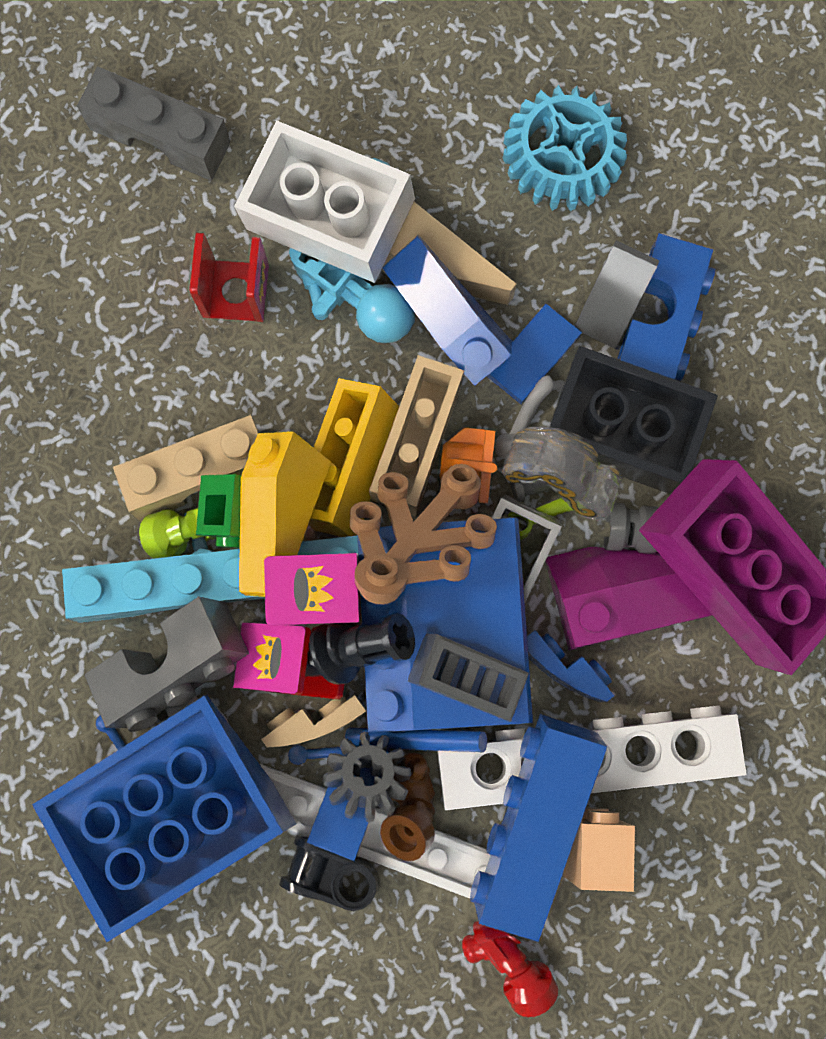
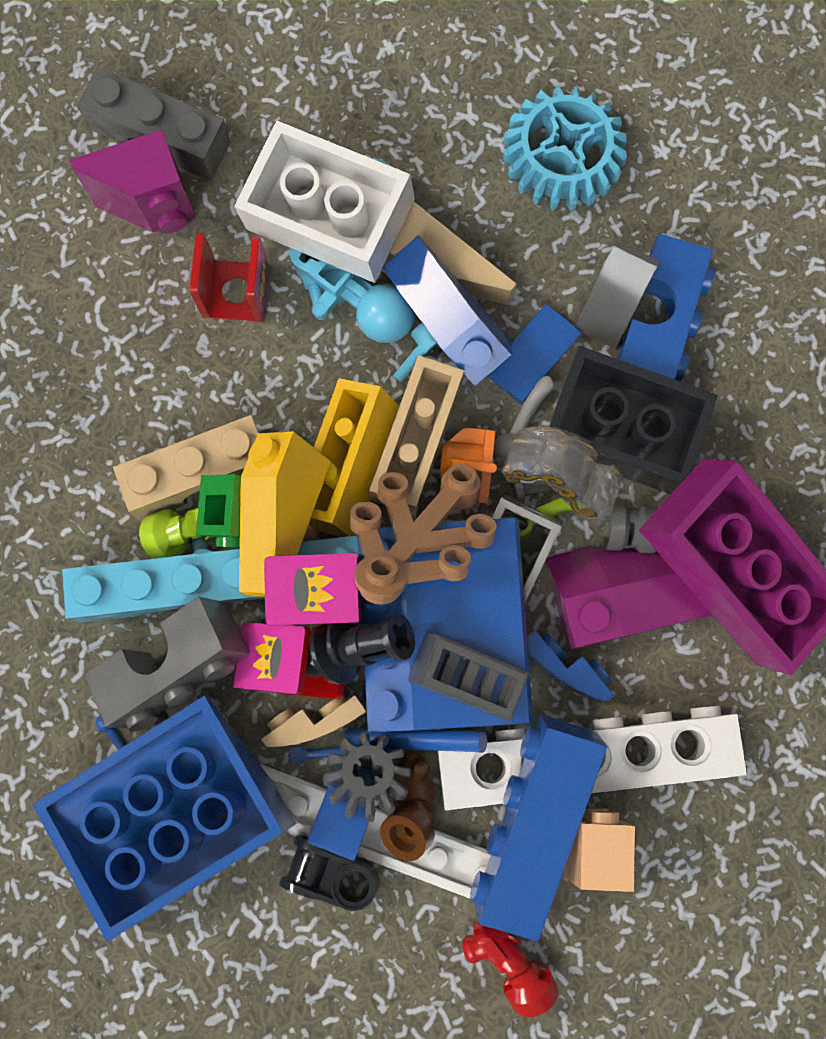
(137, 183): none -> magenta slope
(425, 344): none -> medium azure hand

